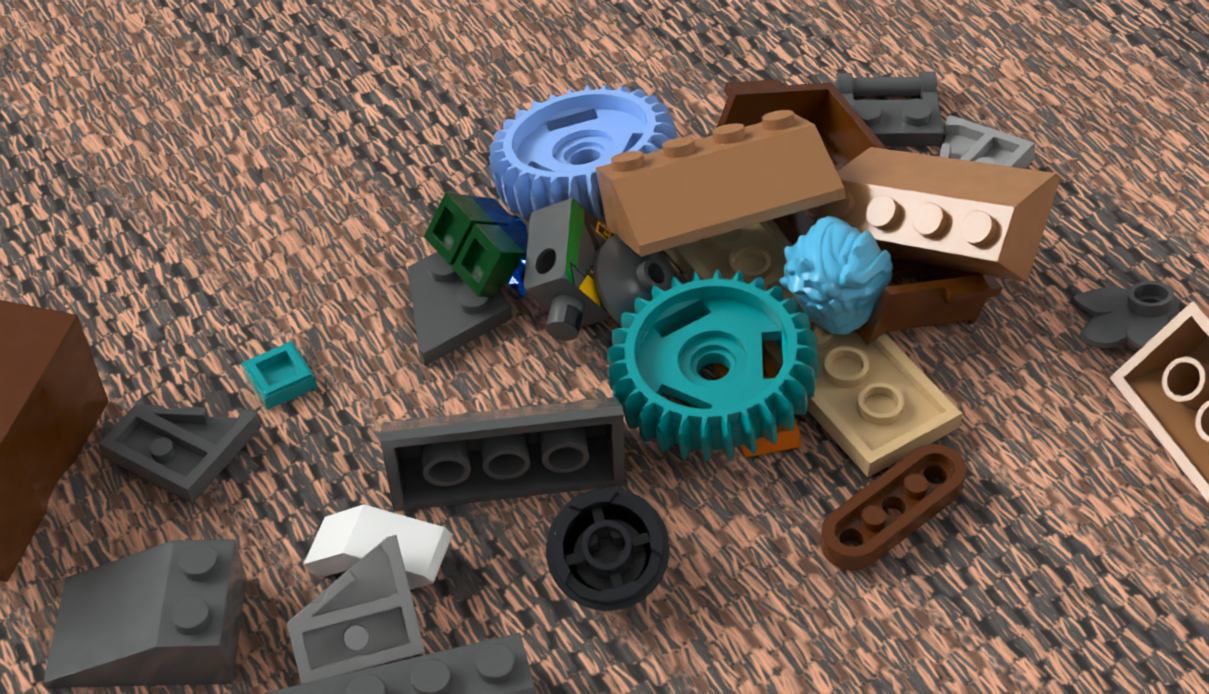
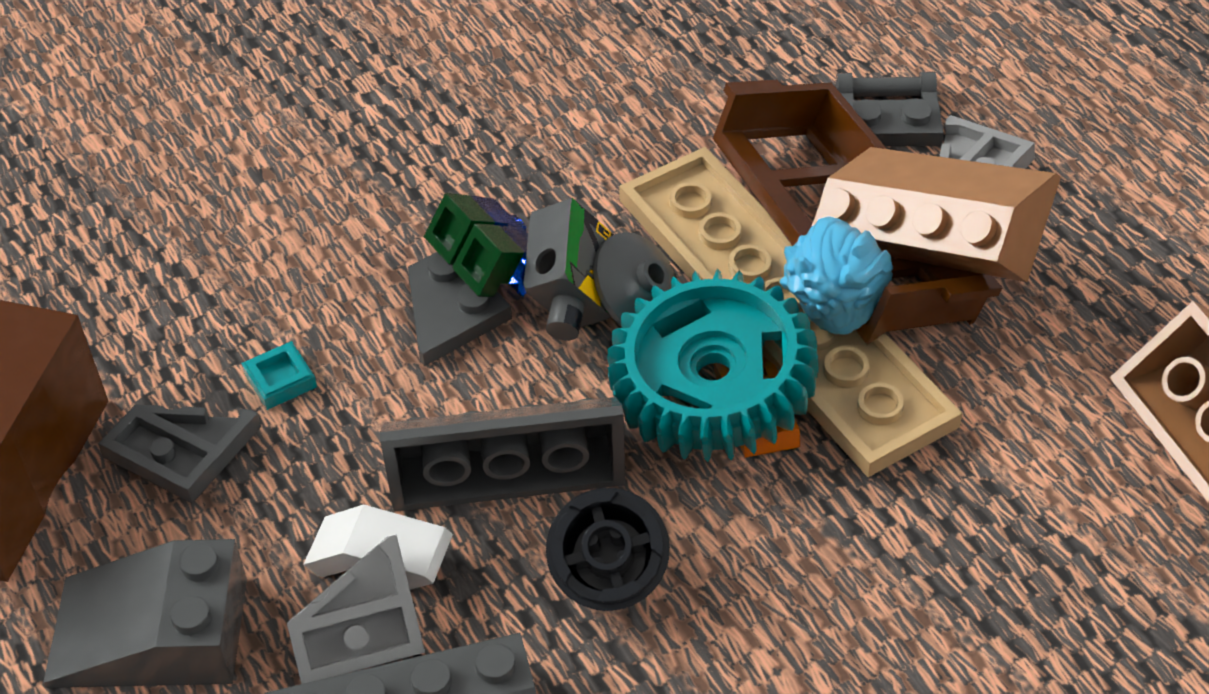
(560, 142): light blue gear -> none
(717, 182): medium nougat slope -> none
(899, 488): reddish brown plate -> none
(1126, 314): dark grey plate -> none

